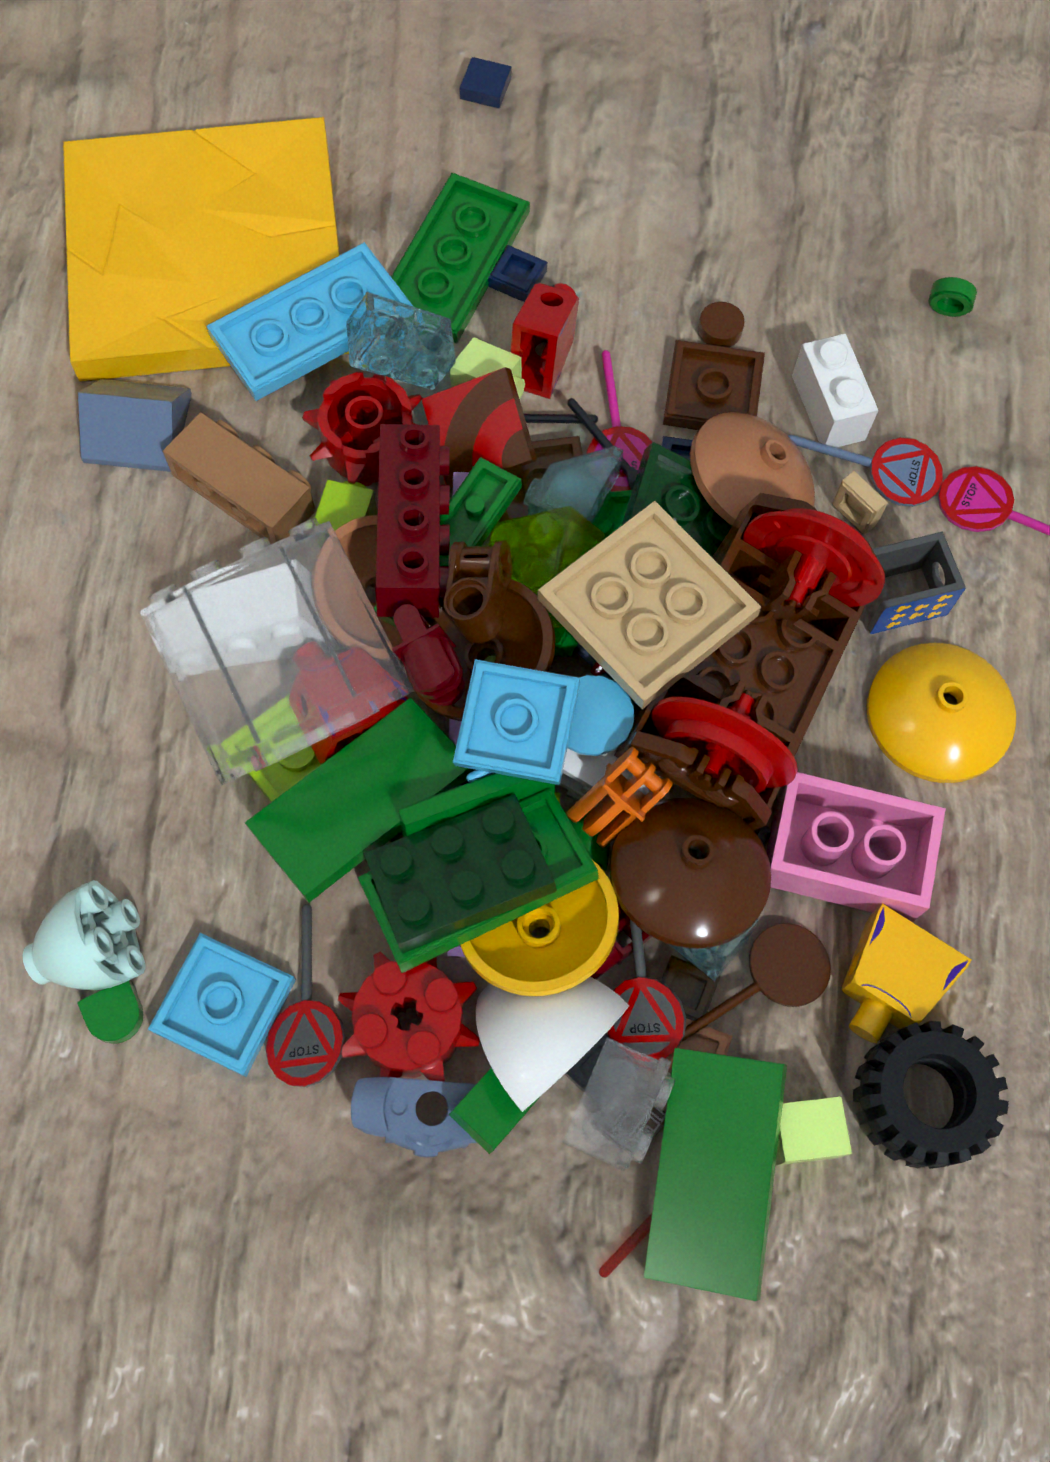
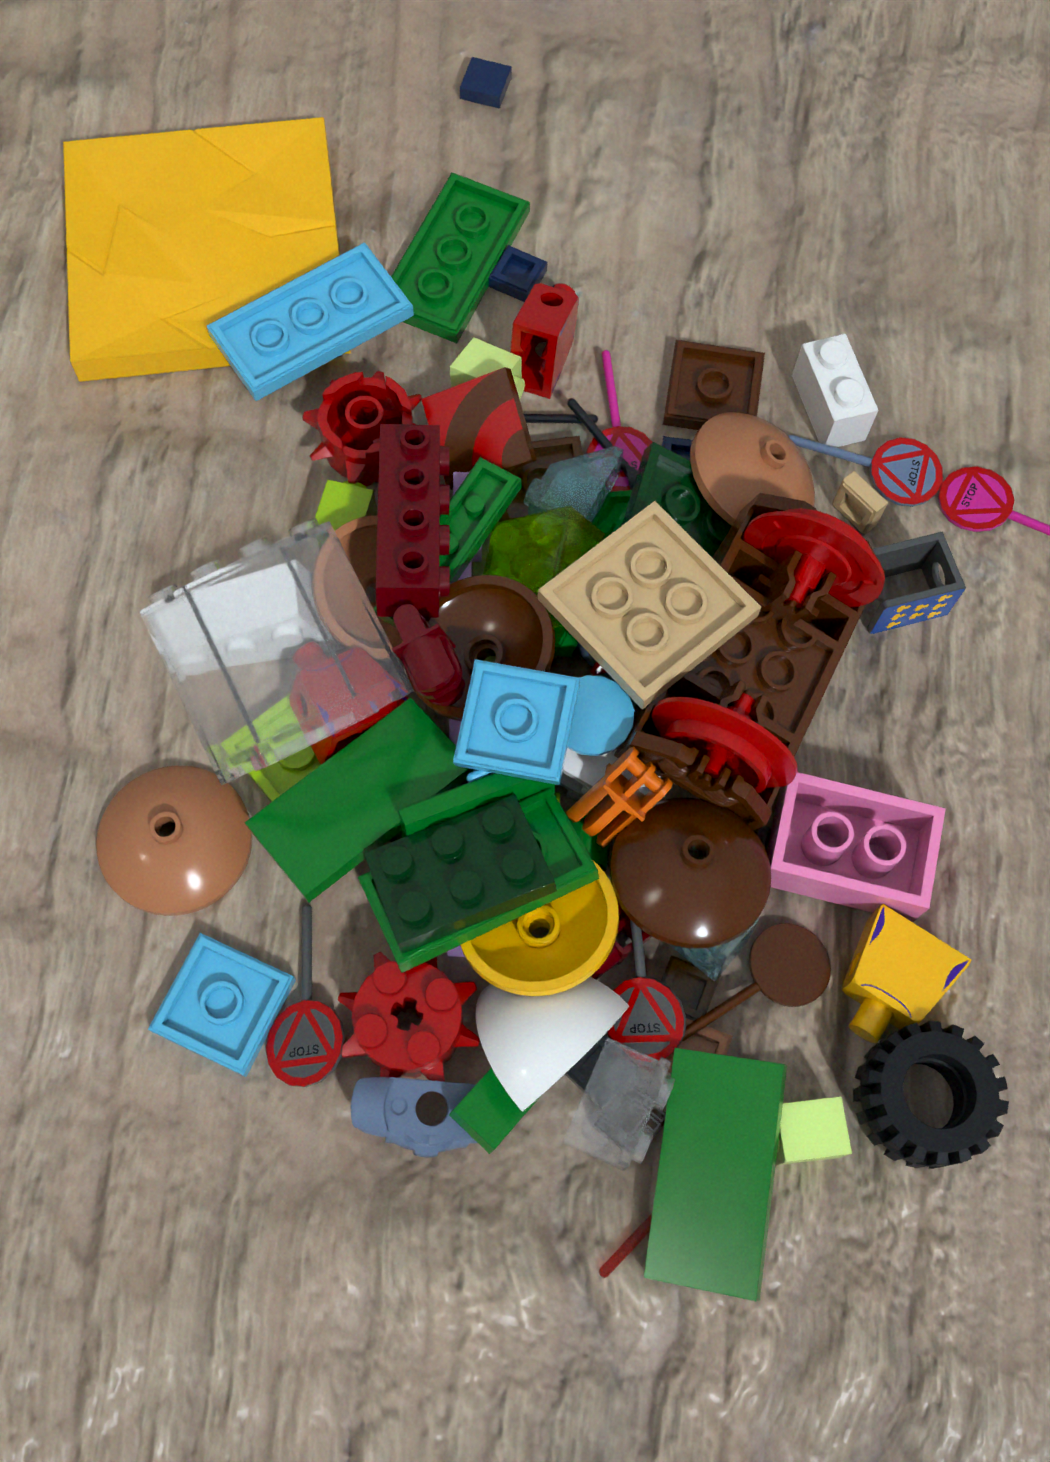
(86, 941): light aqua piece -> none
(113, 1013): green tile -> none
(130, 423): sand blue slope -> none
(190, 865): none -> nougat dish
(239, 478): medium nougat brick -> none
(400, 341): clear light blue brick -> none
(478, 579): reddish brown piece -> none
(721, 324): reddish brown tile -> none
(925, 731): yellow dish -> none
(952, 296): green tile -> none

